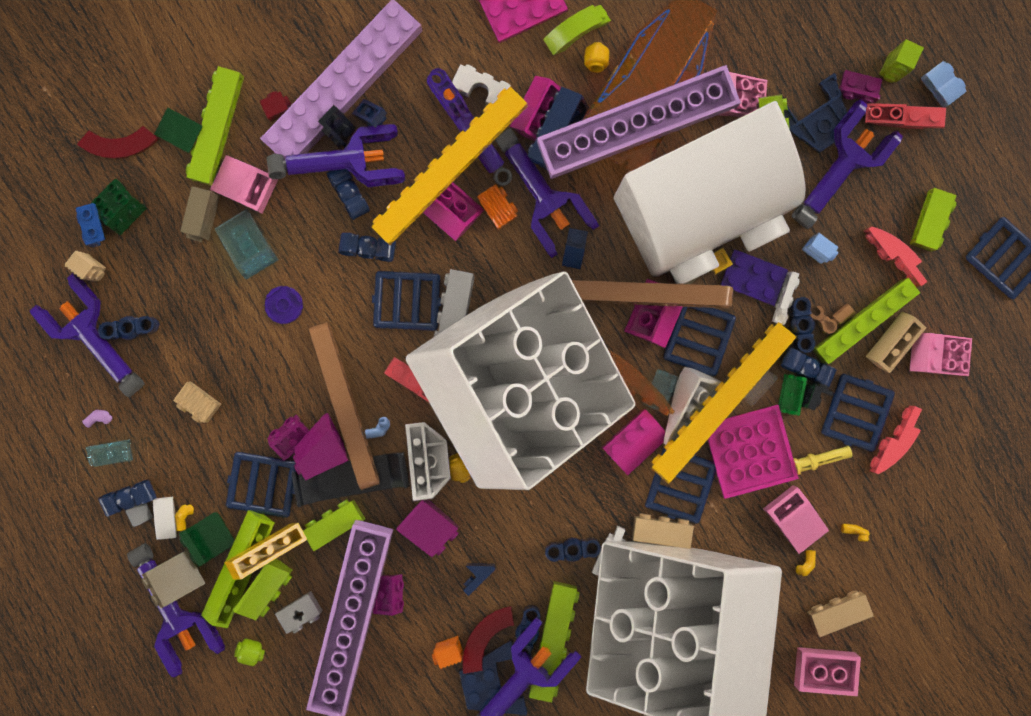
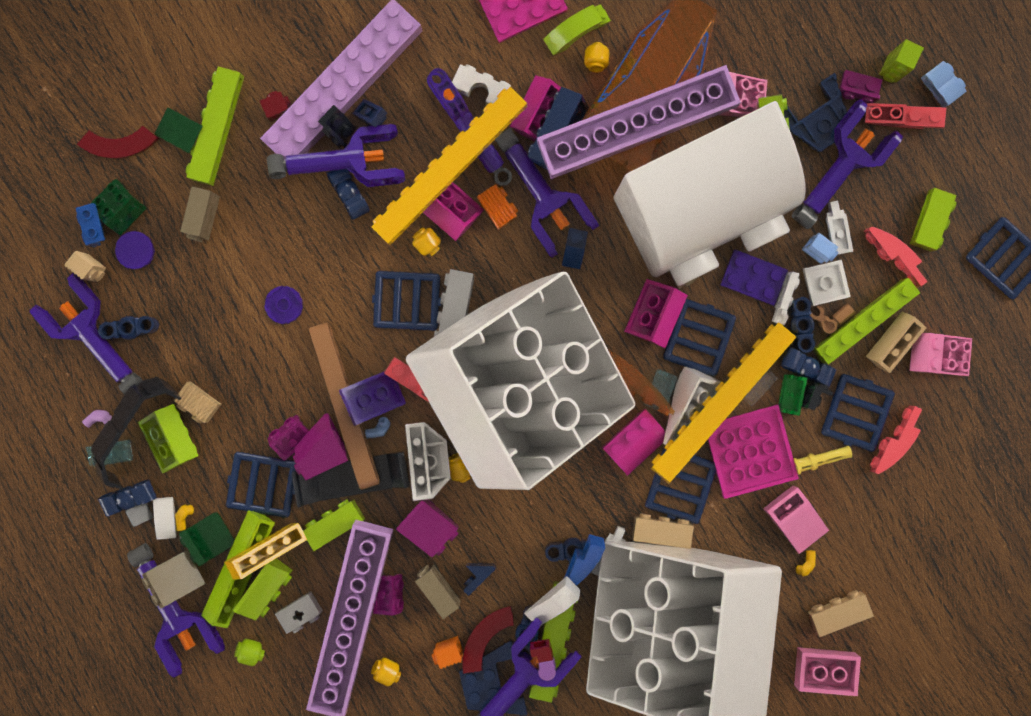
(122, 416): none -> black windscreen
(134, 250): none -> dark purple tile
(168, 438): none -> lime slope
(244, 184): bright pink slope -> none
(246, 244): clear light blue slope -> none
(366, 247): dark blue piece -> none
(371, 397): none -> dark purple plate
(386, 671): none -> yellow head
(426, 241): none -> yellow head
(437, 590): none -> dark tan brick
(545, 657): none -> leg
(555, 601): none -> white slope
(585, 560): none -> blue slope
(655, 294): medium nougat beam -> none
(723, 260): yellow tile -> none
(826, 282): none -> white plate
(838, 228): none -> white hinge
(857, 530): yellow arm -> none

